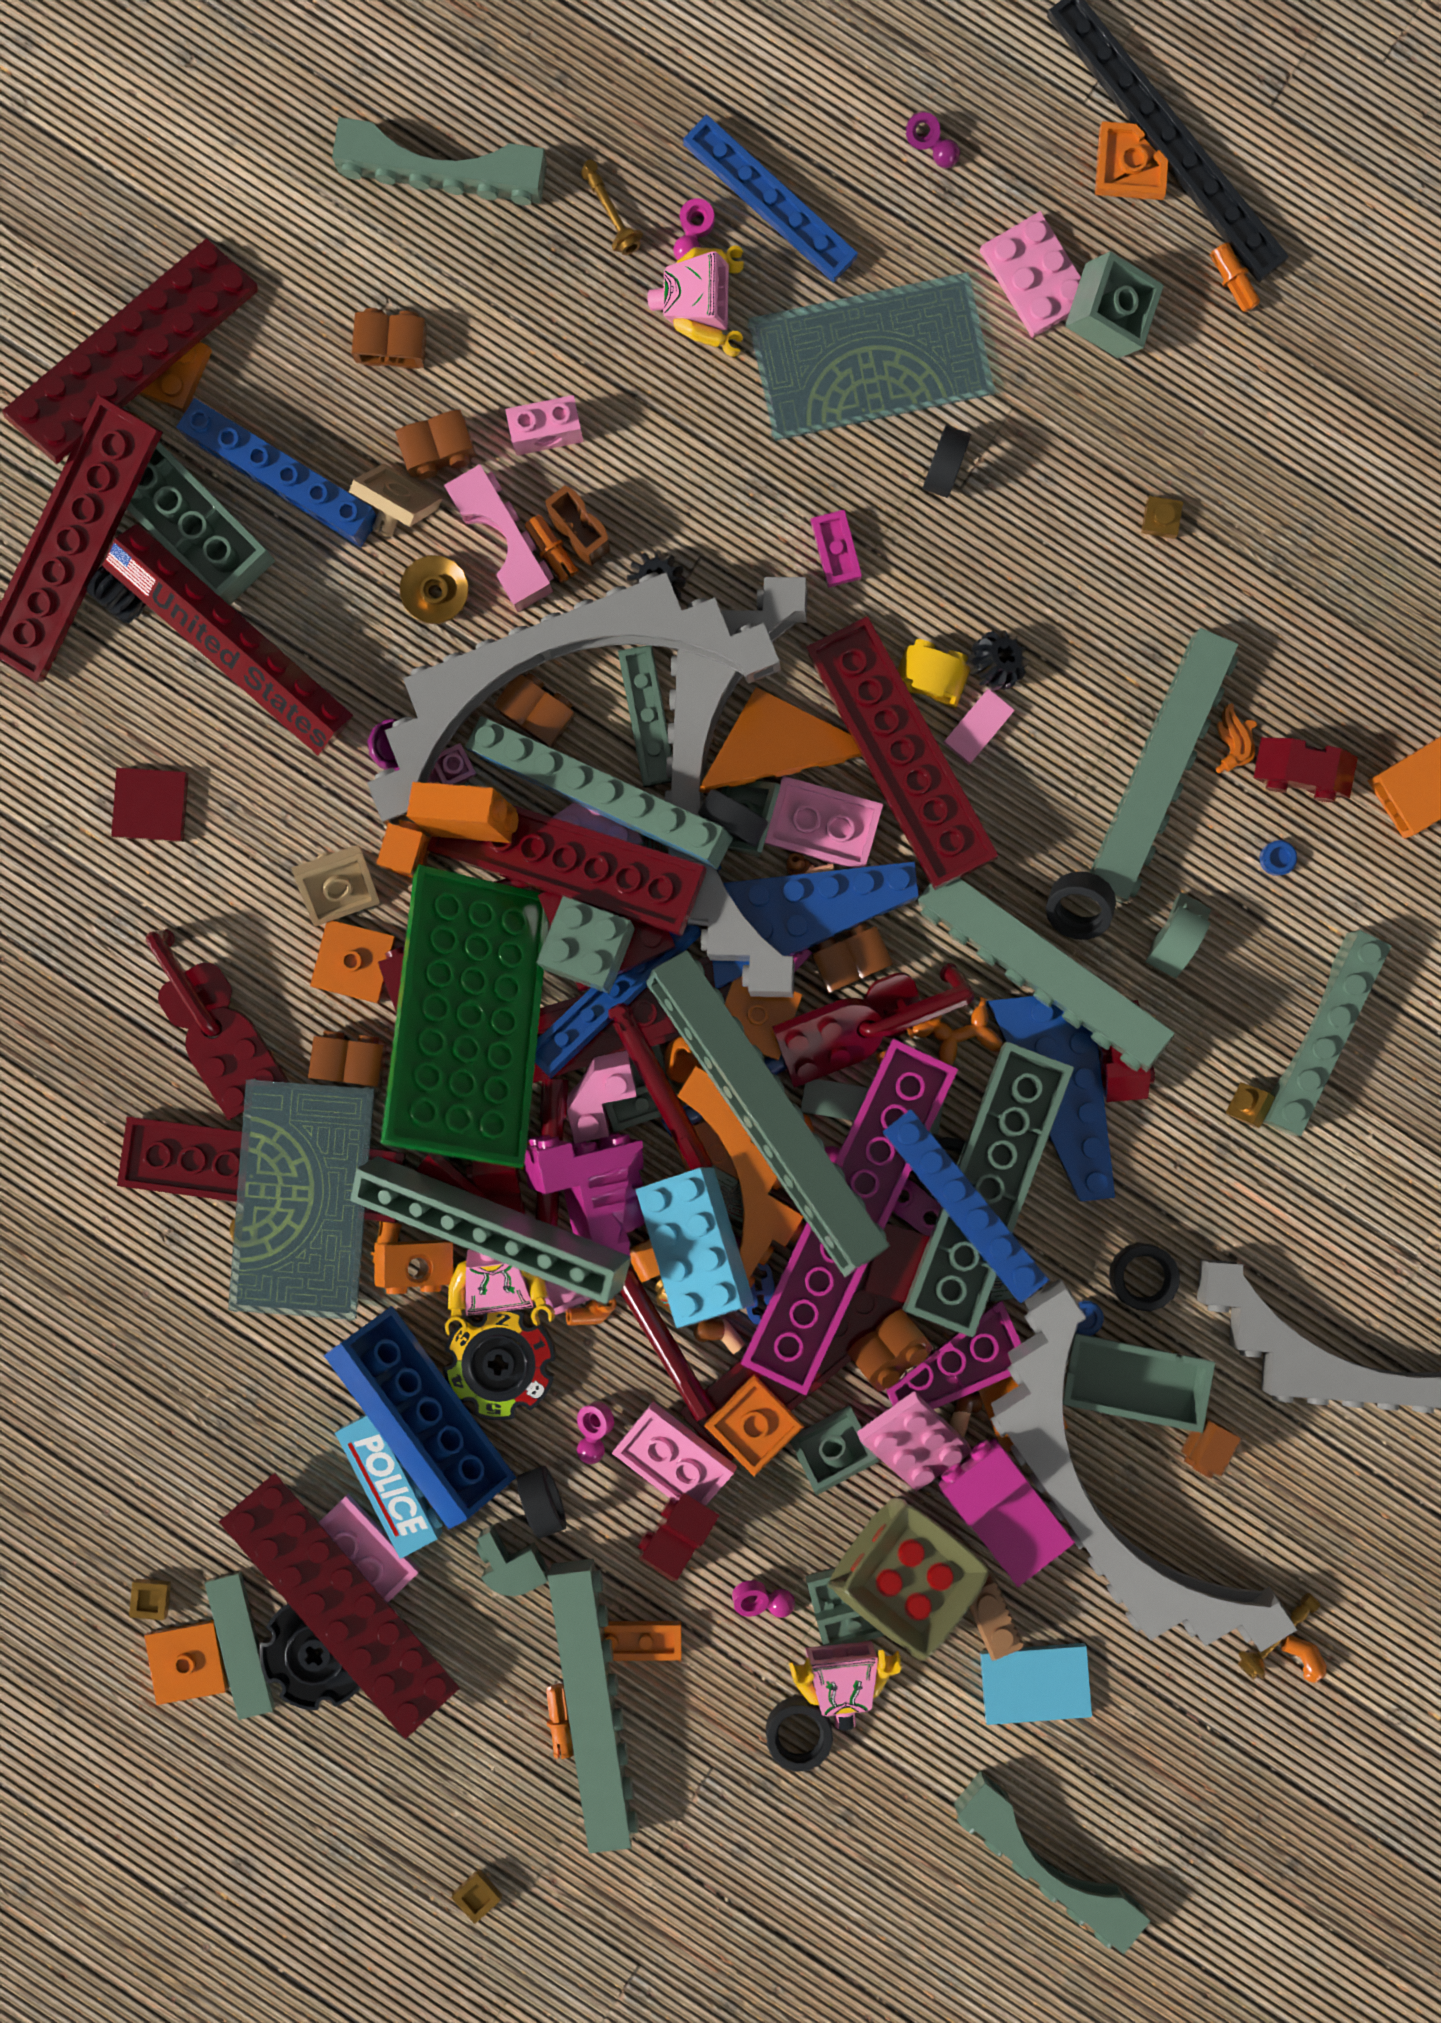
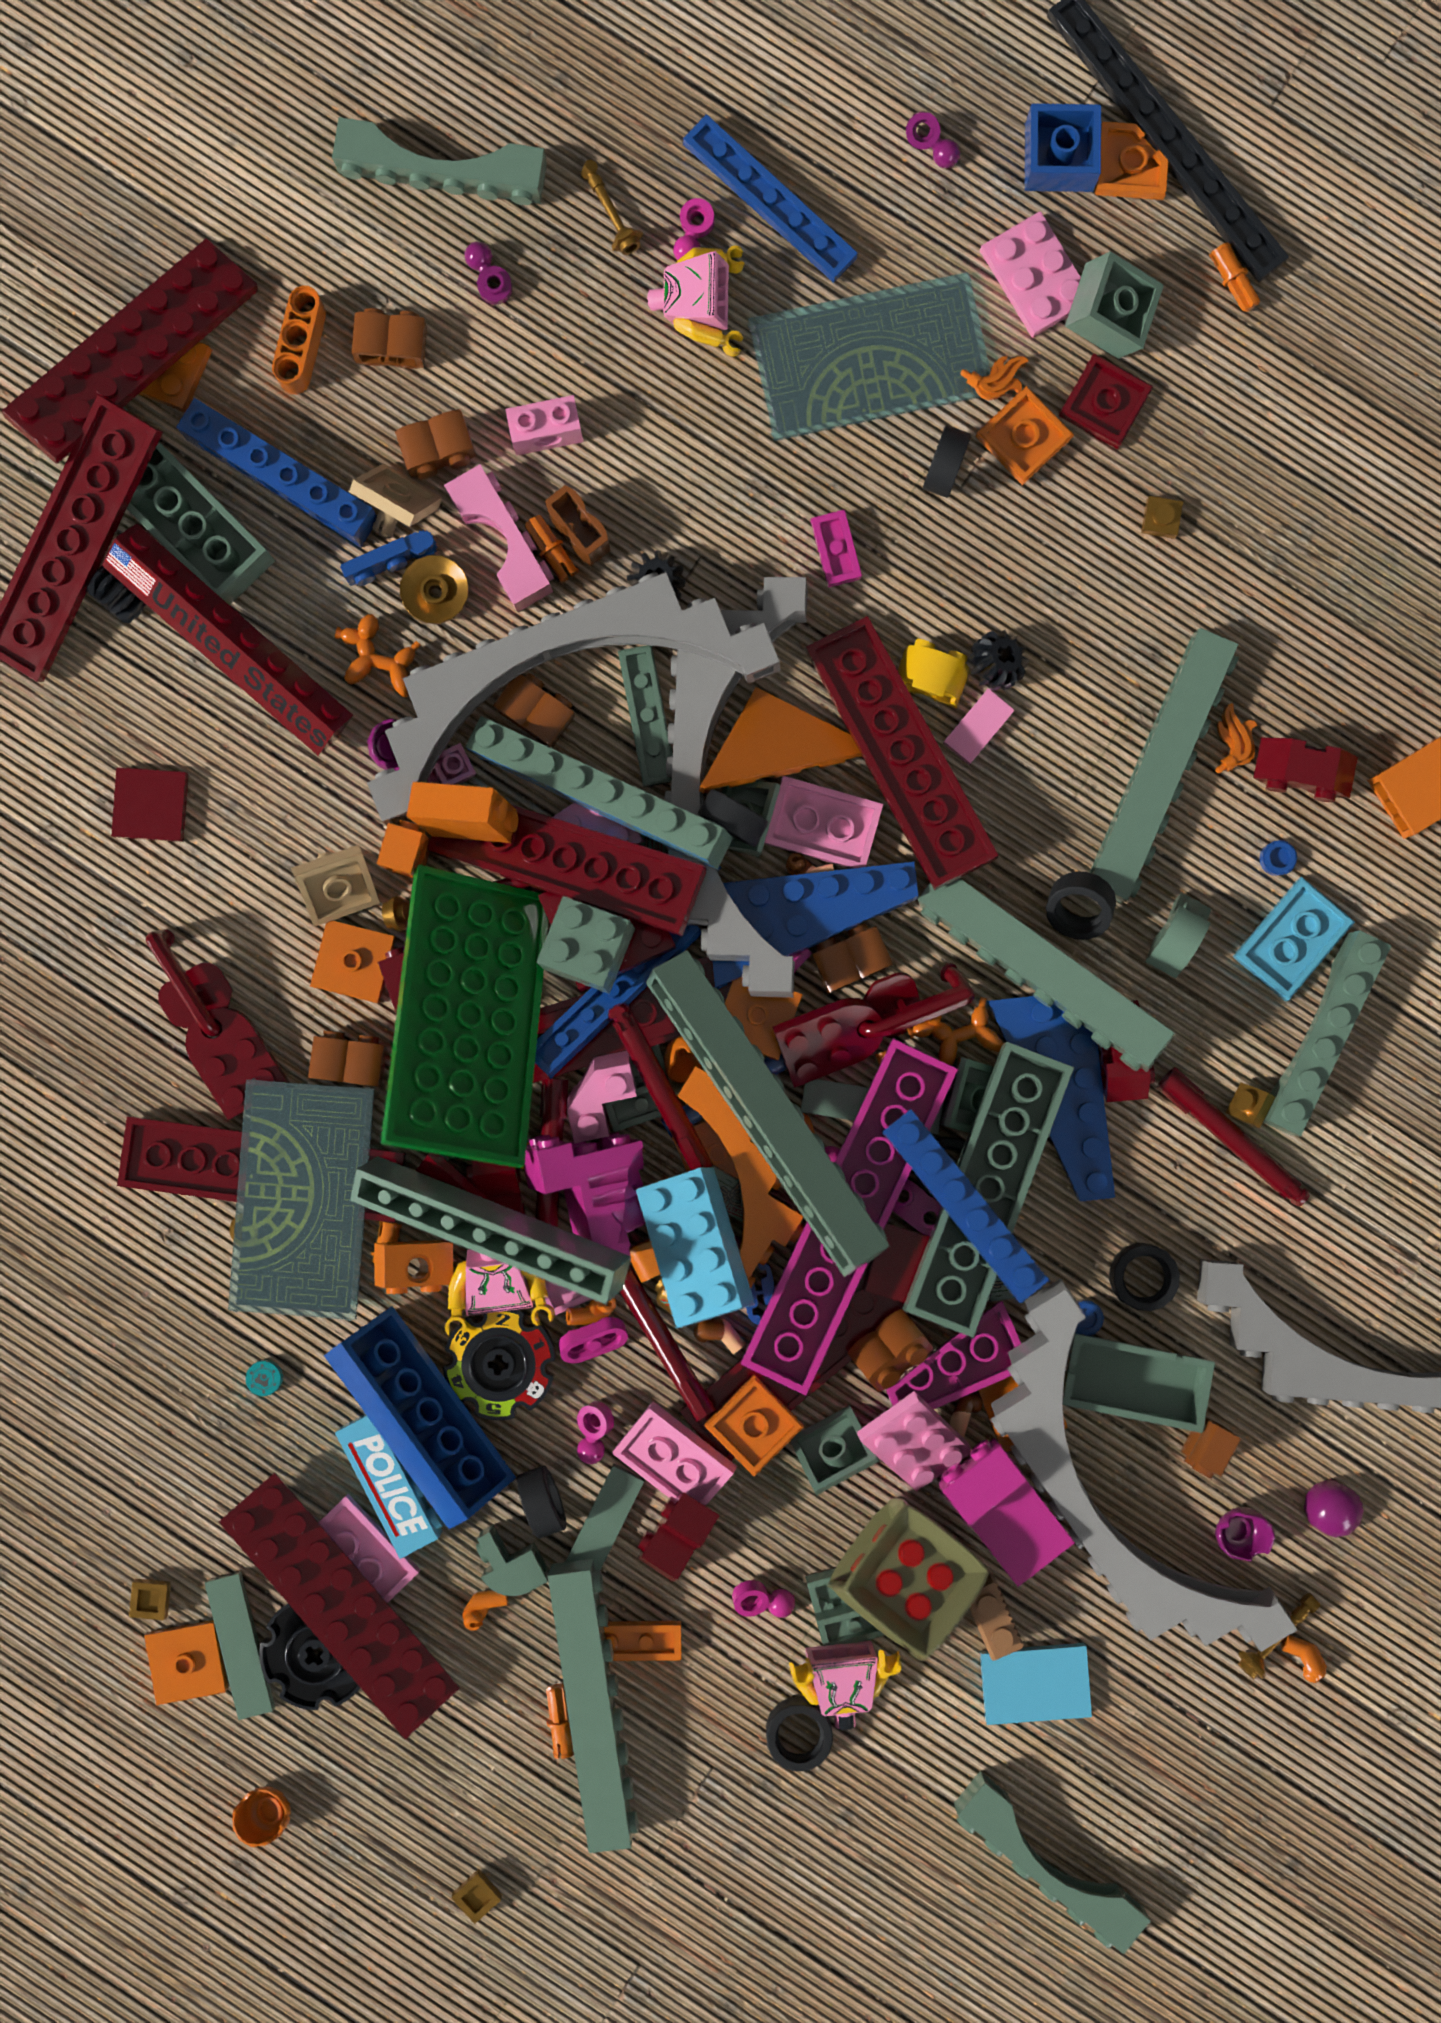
(261, 1816): none -> orange hair
(264, 1377): none -> teal tile
(294, 325): none -> orange beam
(362, 665): none -> orange piece
(388, 557): none -> blue hinge
(395, 913): none -> pearl gold plate
(479, 257): none -> magenta plate
(479, 1607): none -> orange arm
(592, 1340): none -> dark pink plate
(606, 1516): none -> sand green tile
(965, 1094): none -> sand green slope
(1000, 379): none -> orange piece
(1024, 435): none -> orange plate
(1062, 147): none -> blue brick
(1105, 401): none -> dark red tile
(1191, 1100): none -> dark red piece
(1244, 1533): none -> magenta hair
(1293, 939): none -> medium azure tile
(1333, 1508): none -> magenta hair

